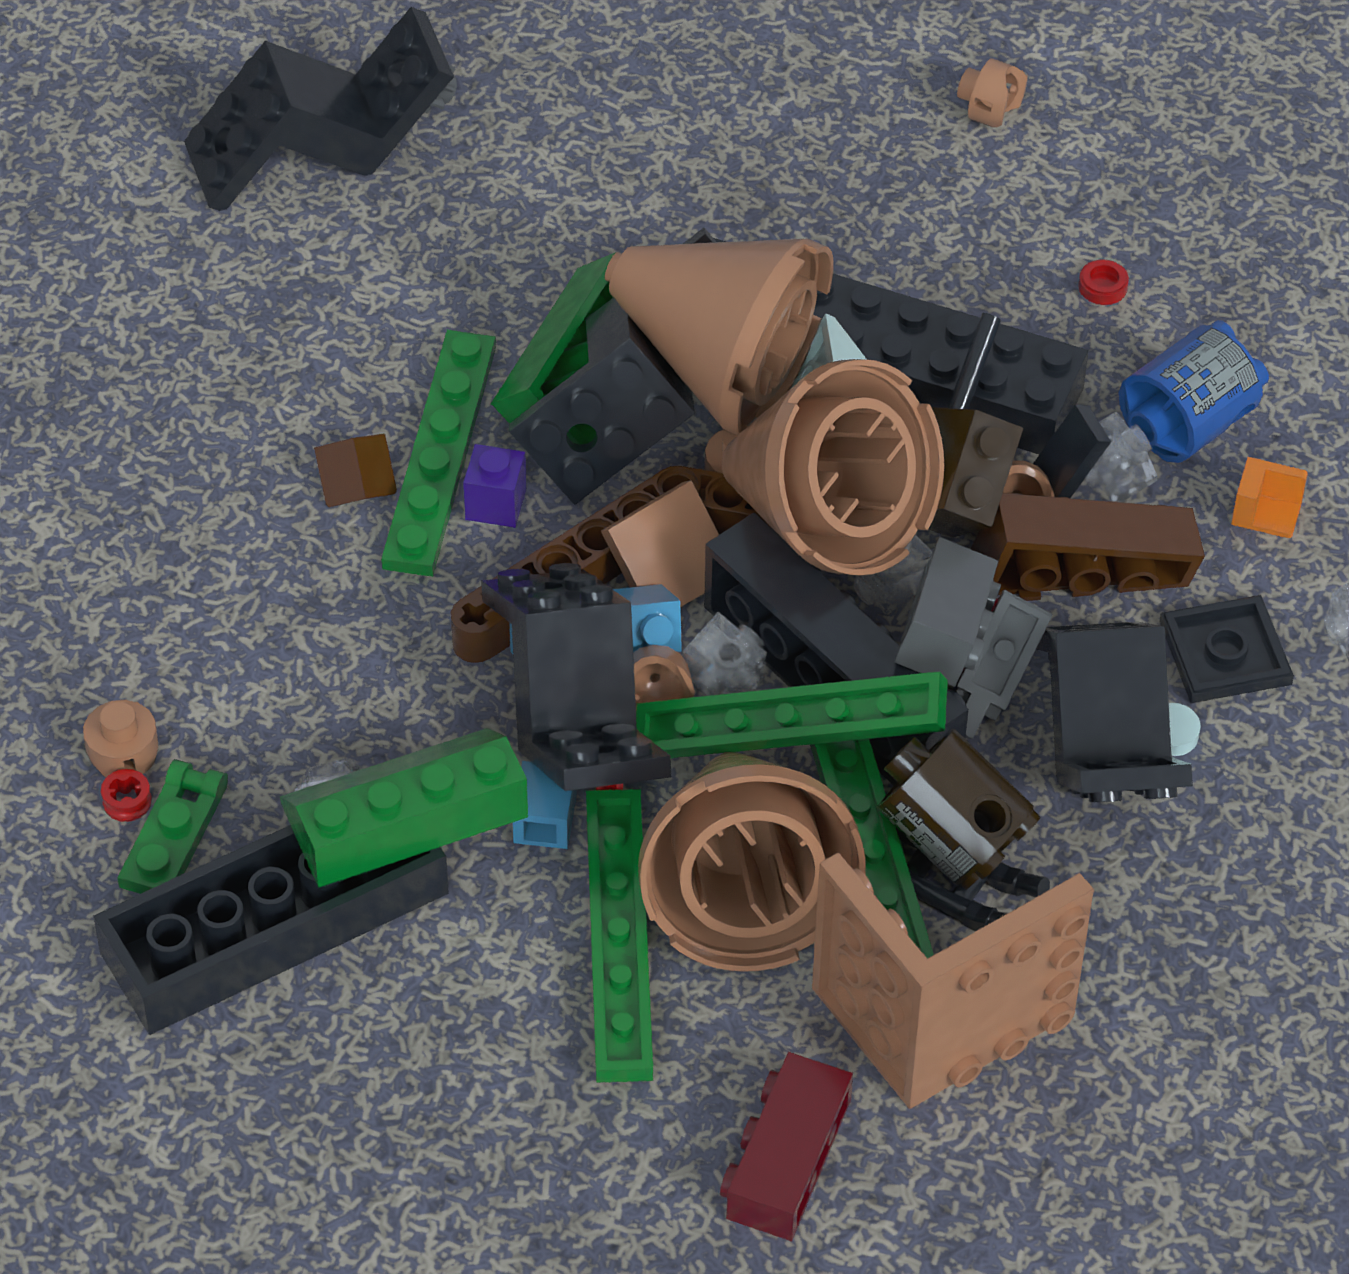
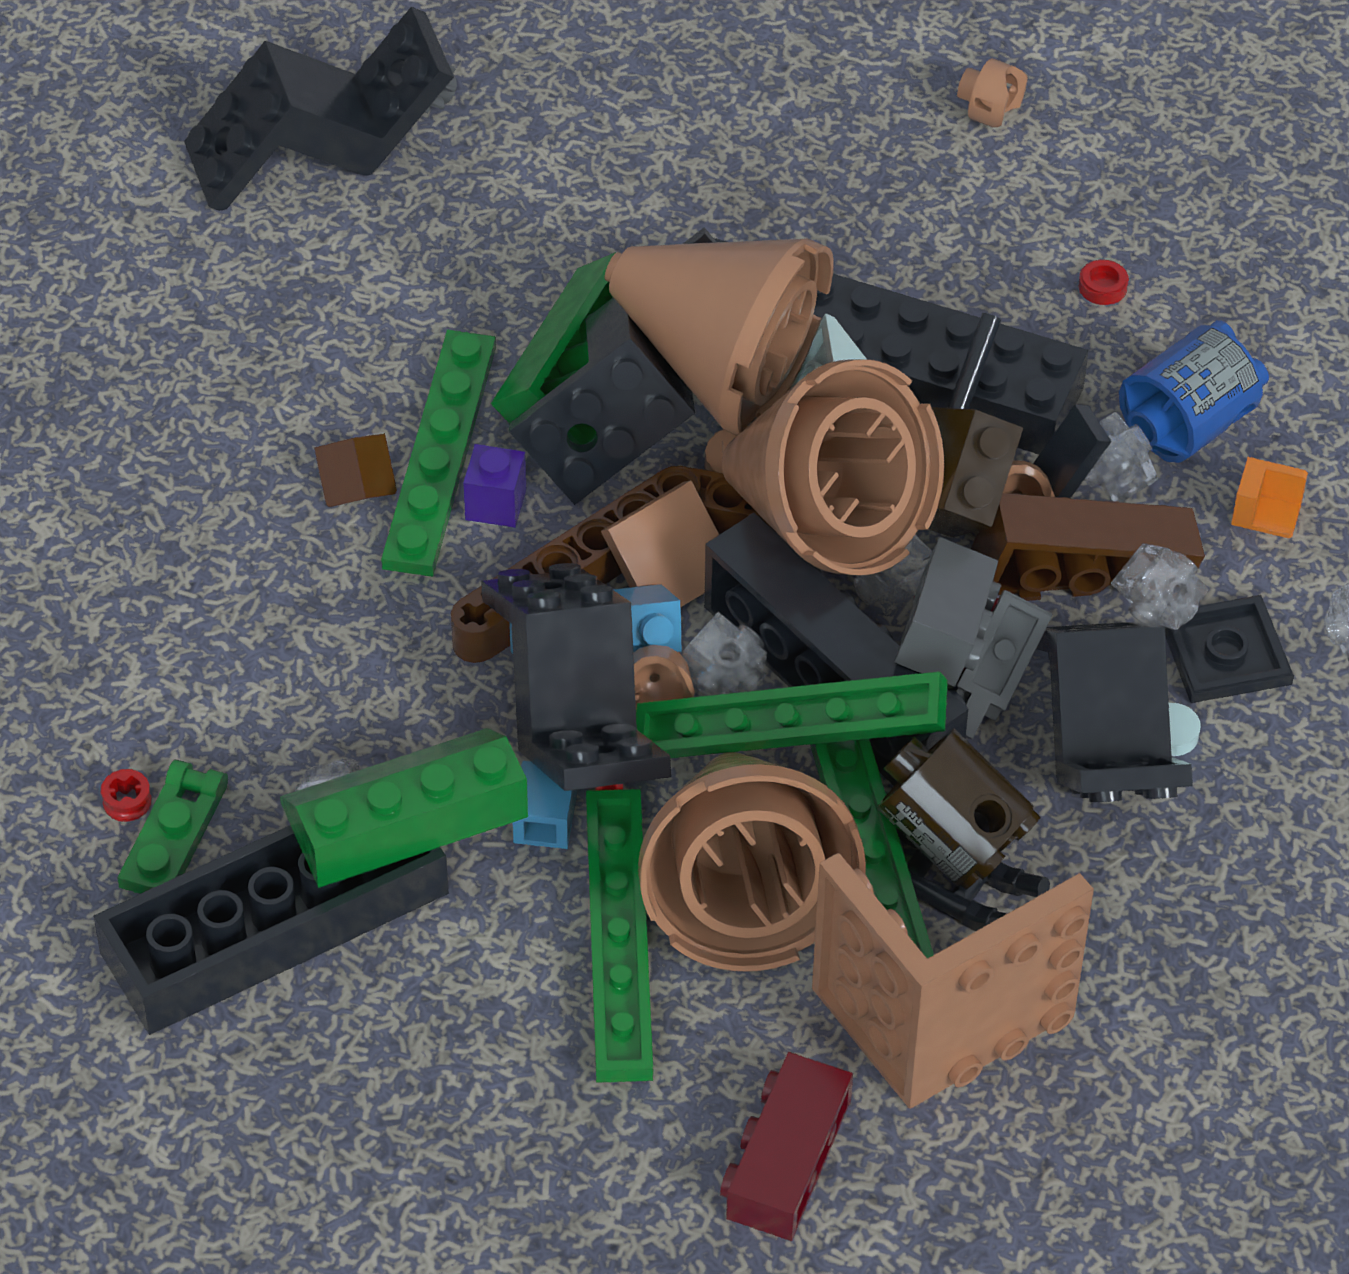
(121, 733): nougat piece -> none
(1160, 586): none -> clear brick

